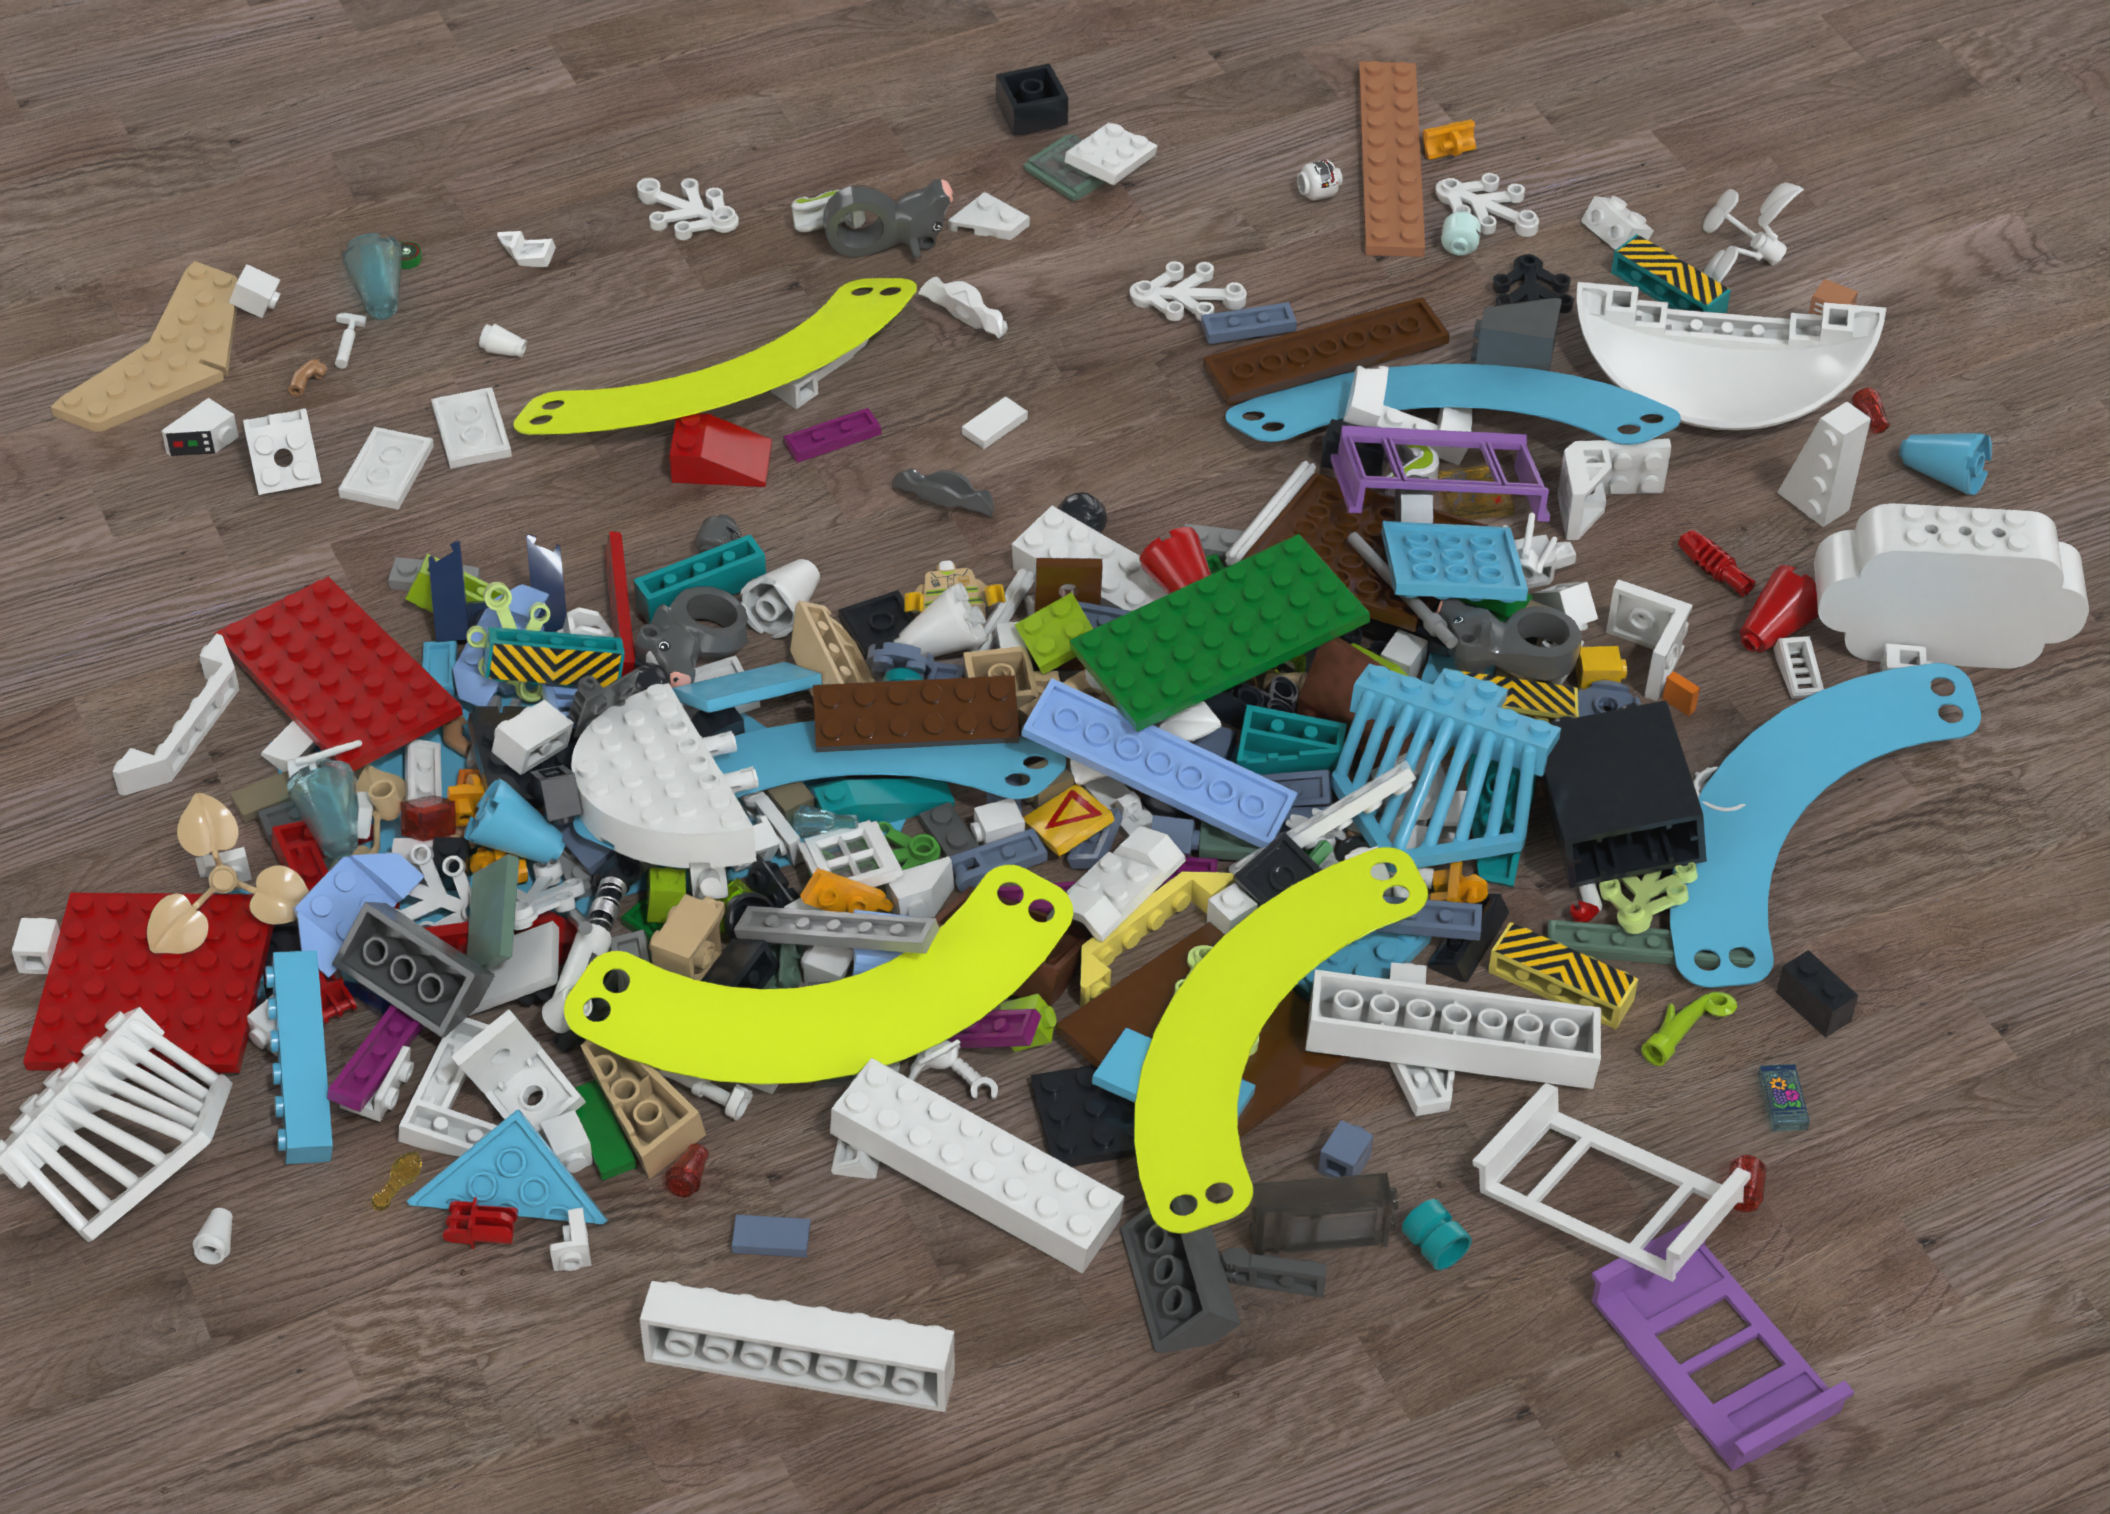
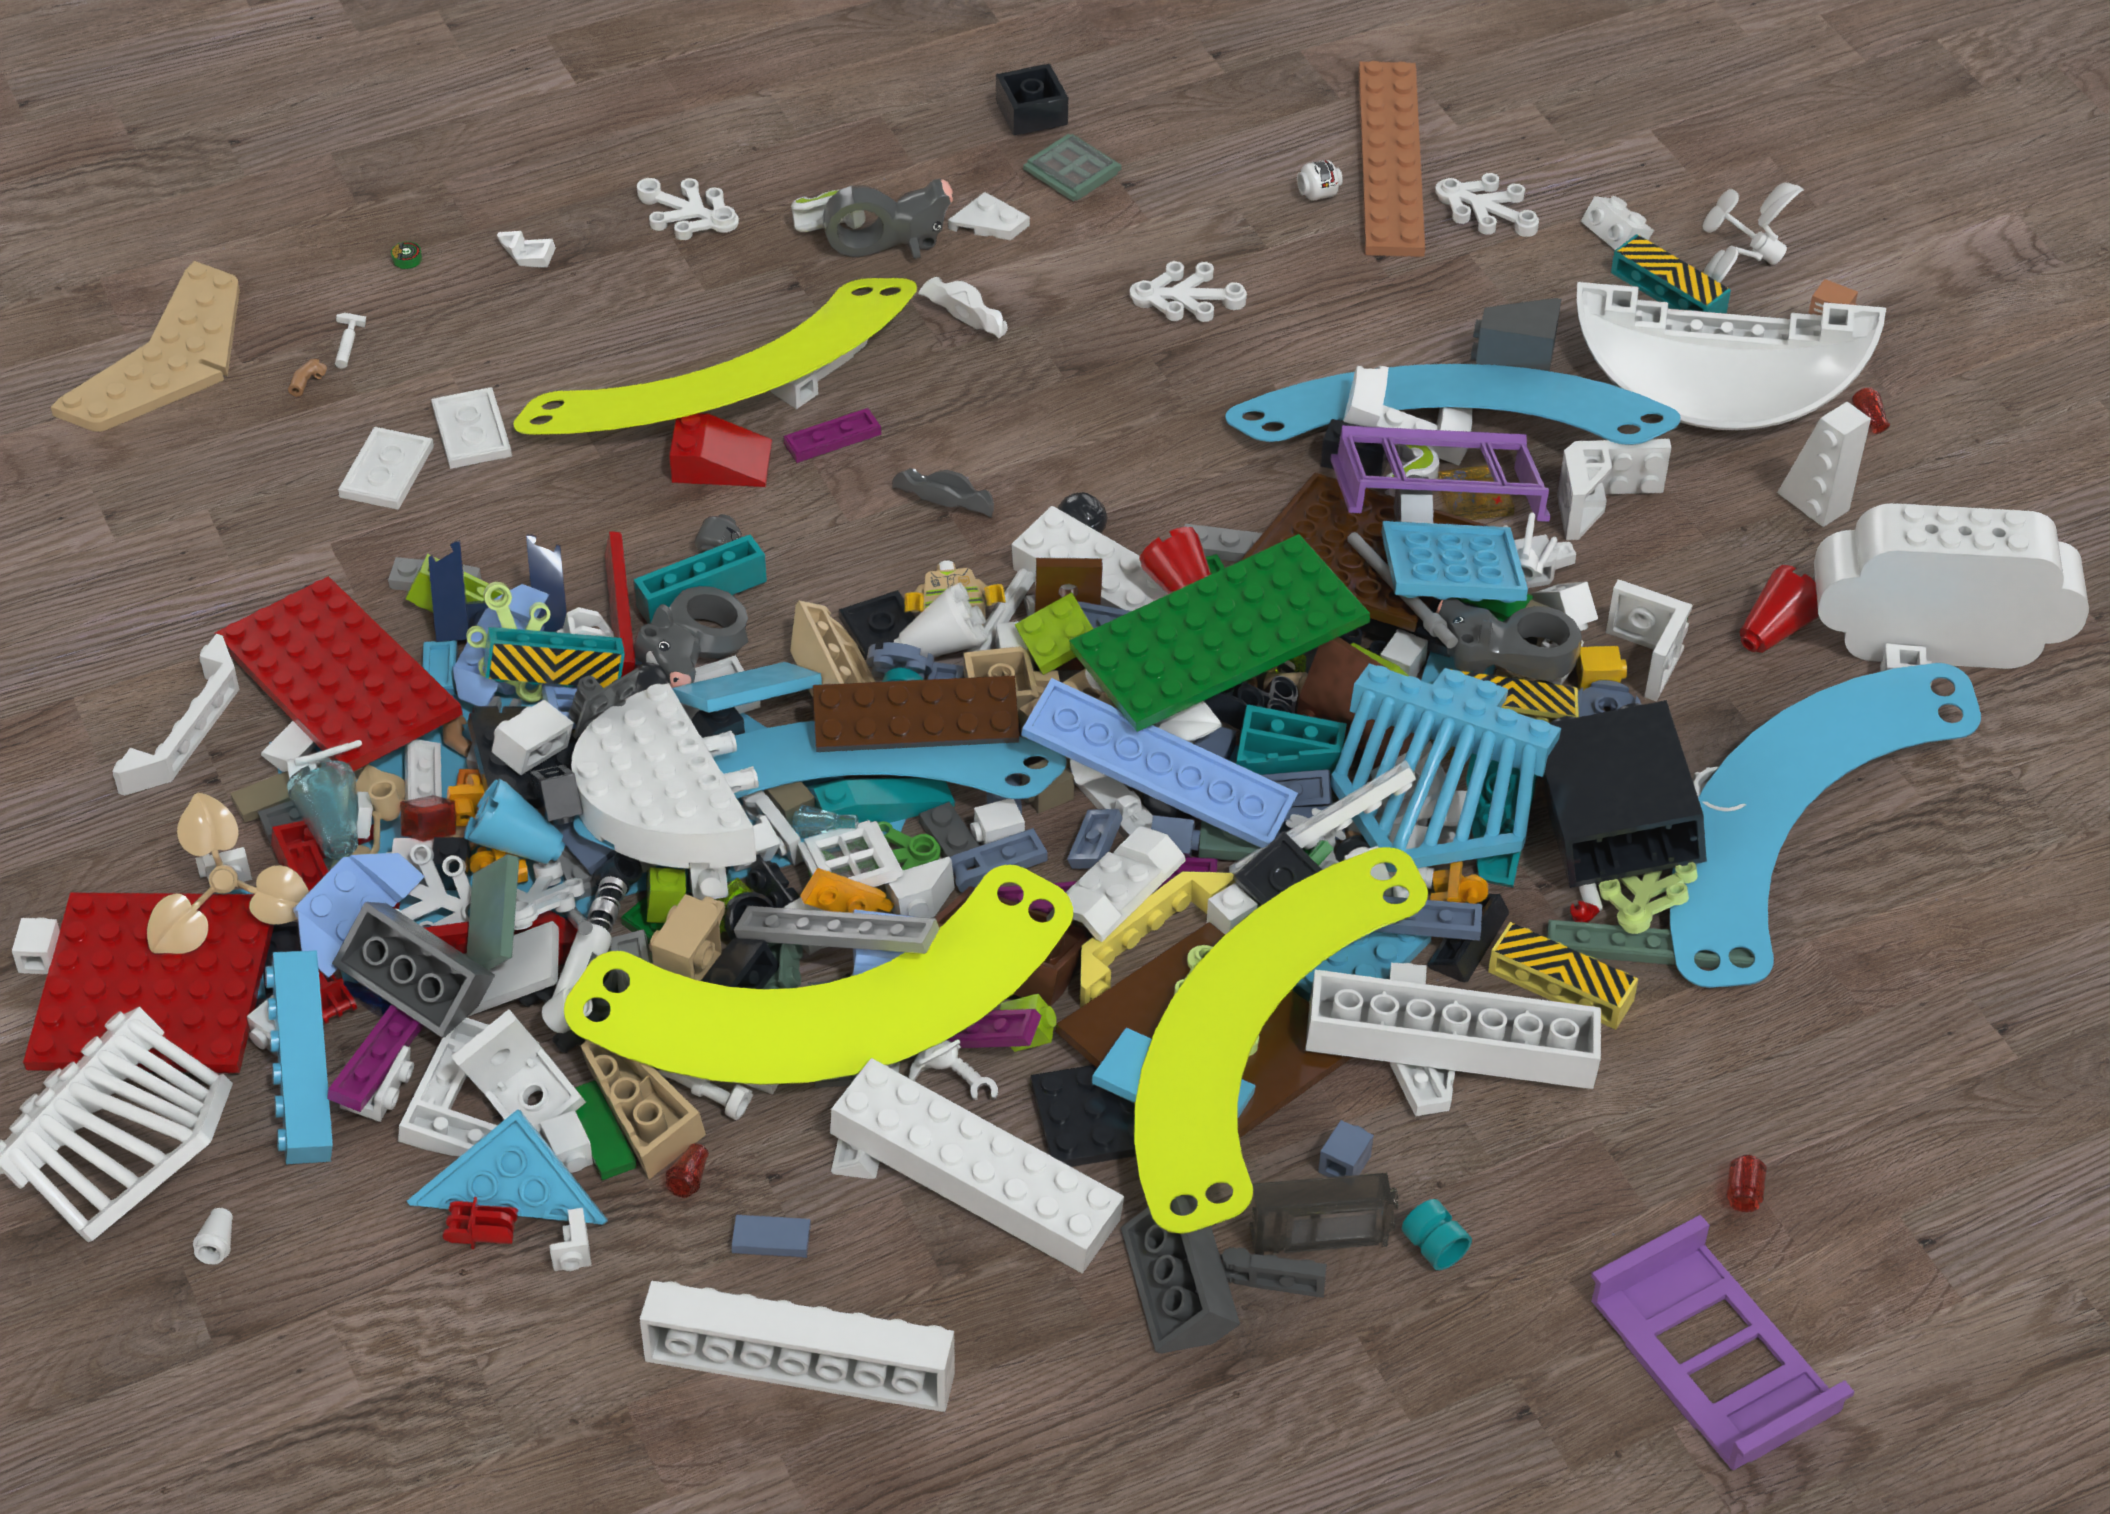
(201, 430): white slope -> none
(255, 291): white brick -> none
(278, 432): white bracket -> none
(375, 272): clear light blue cone -> none
(402, 1173): clear yellow piece -> none
(501, 341): white cone -> none
(773, 596): white cone -> none
(827, 964): white brick -> none
(994, 422): white tile -> none
(1068, 819): yellow tile -> none
(1111, 153): white plate -> none
(1248, 323): sand blue plate -> none
(1270, 512): white axle -> none
(1325, 350): reddish brown plate -> none
(1449, 139): light orange hips -> none
(1459, 232): light aqua head -> none
(1528, 269): black plant -> none
(1541, 1115): white piece -> none
(1662, 1045): lime plant -> none
(1681, 693): orange tile -> none
(1715, 562): red hinge -> none
(1783, 1097): tile -> none
(1798, 646): white slope -> none
(1817, 993): black brick -> none
(1949, 458): medium azure cone -> none

